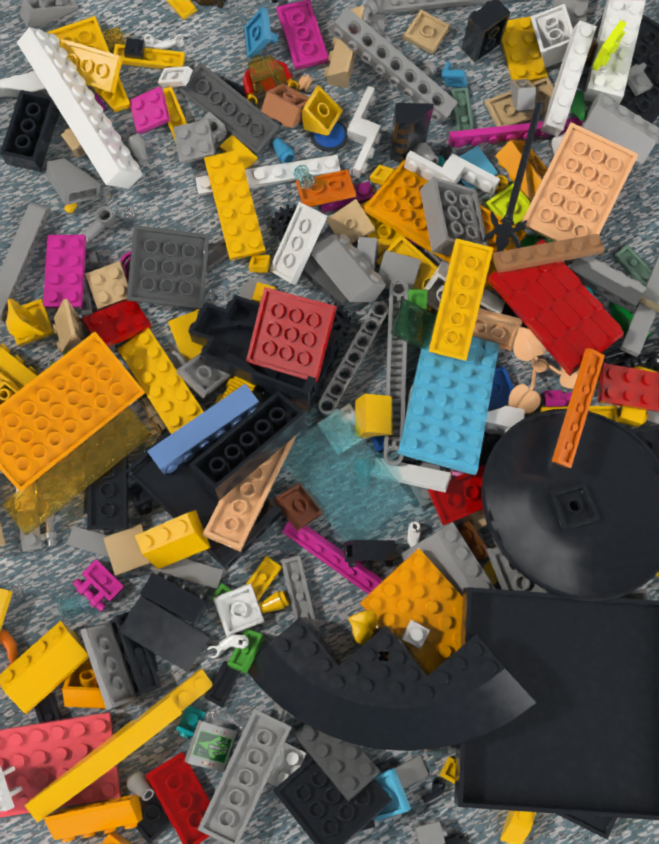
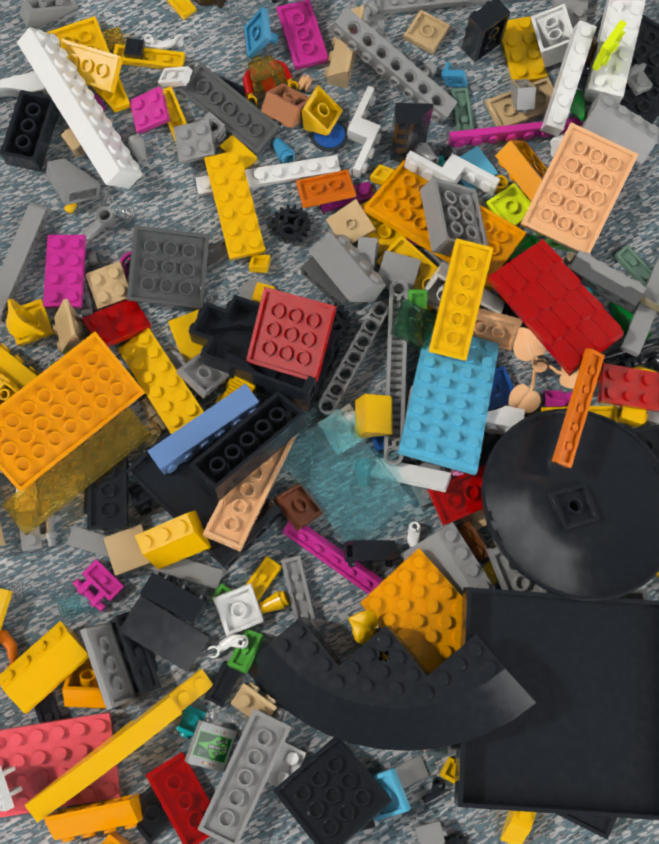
(139, 785): light grey cone -> none
(250, 698): none -> tan bracket
(297, 243): white plate -> none
(305, 179): clear light blue bush -> none
(340, 760): dark grey plate -> none
(415, 634): white plate -> none
(505, 229): black piece -> none
(547, 253): medium nougat plate -> none

